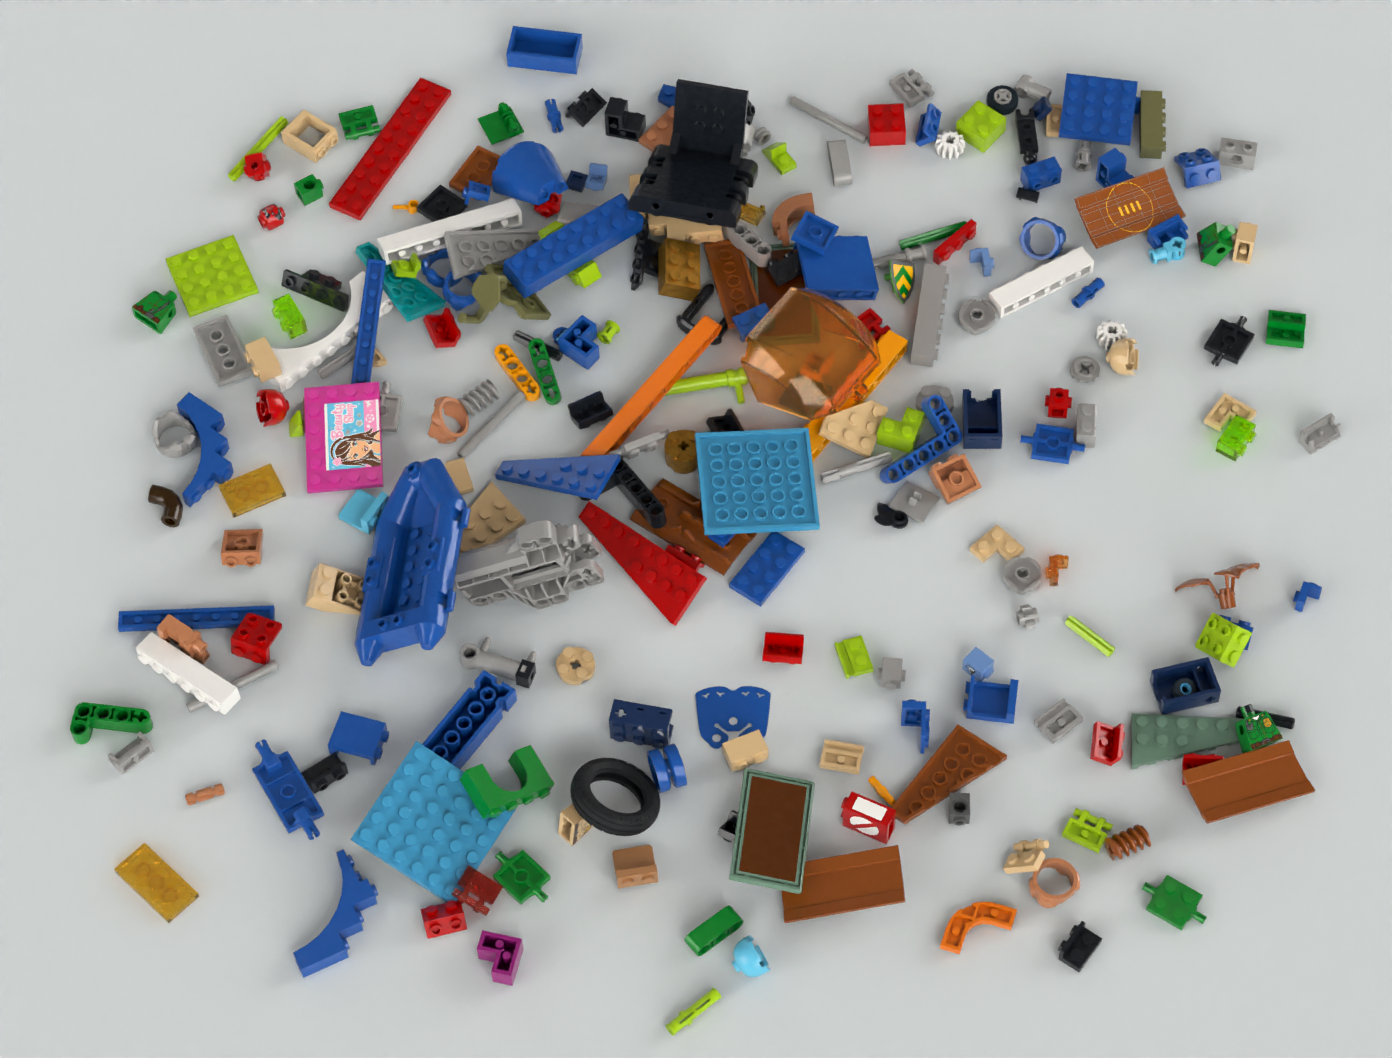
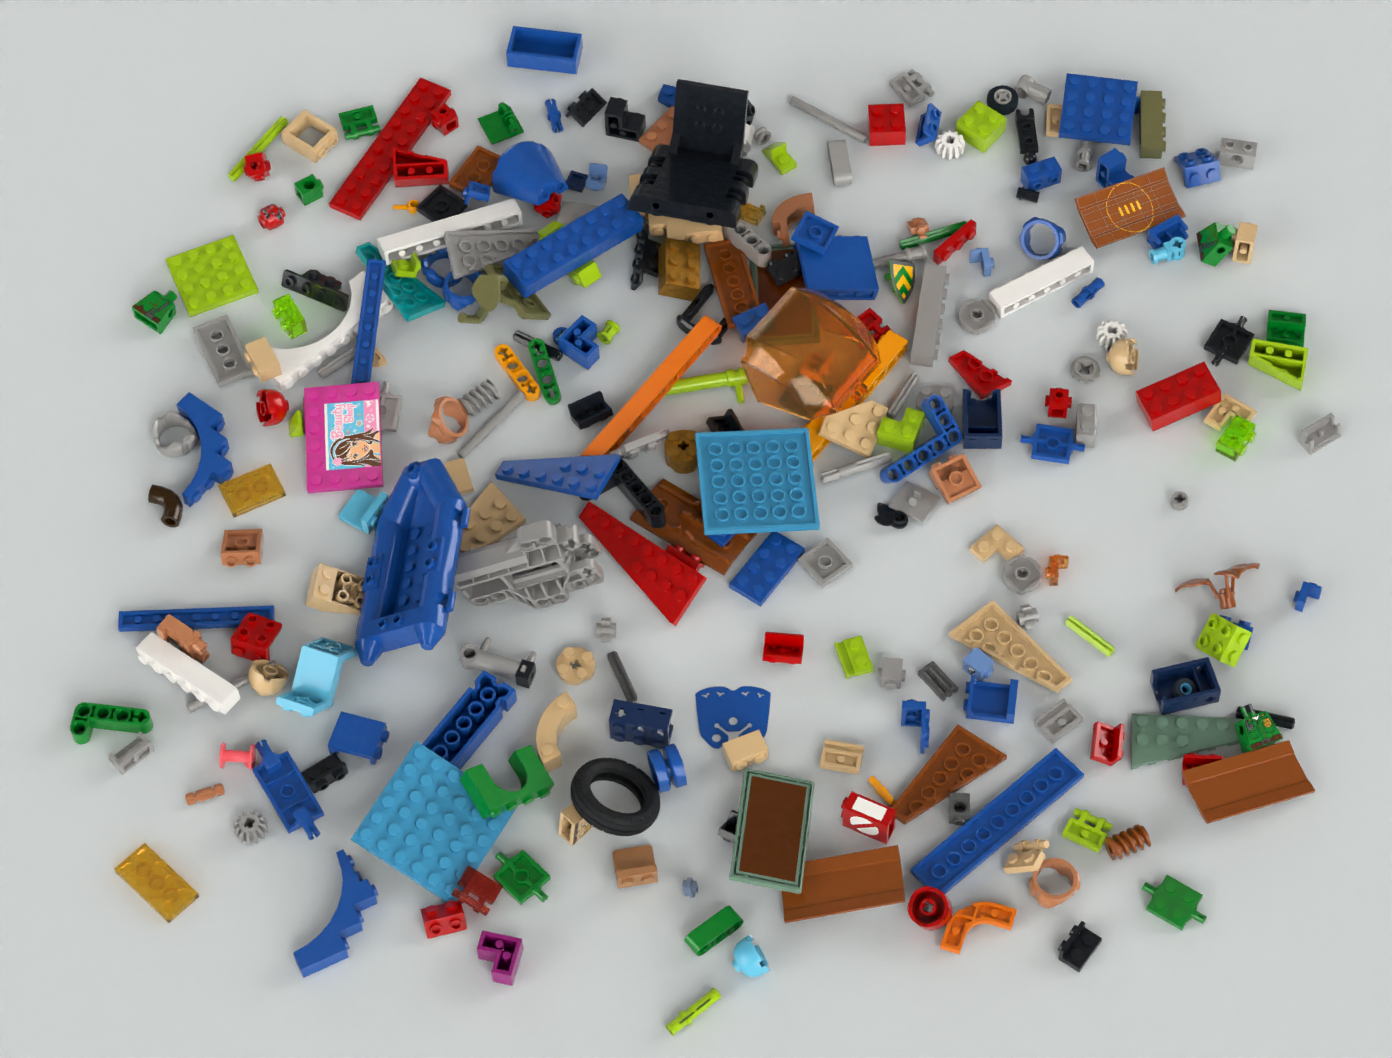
(237, 756): none -> coral piece
(250, 834): none -> light grey gear
(267, 678): none -> tan cylinder
(316, 676): none -> medium azure bracket
(418, 170): none -> red wedge
(442, 329): red bracket -> none
(444, 119): none -> red brick
(551, 724): none -> tan brick
(606, 630): none -> light grey gear
(622, 676): none -> dark grey axle
(690, 887): none -> sand blue plate
(825, 562): none -> light grey plate
(902, 395): none -> light grey axle
(918, 226): none -> nougat plate
(940, 913): none -> red brick
(947, 693): none -> dark grey tile
(976, 375): none -> red wing
(997, 822): none -> blue plate
(1010, 645): none -> tan wing
(1042, 108): dark blue plate -> none
(1178, 396): none -> red piece
(1179, 495): none -> light grey bush
(1279, 361): none -> lime wedge

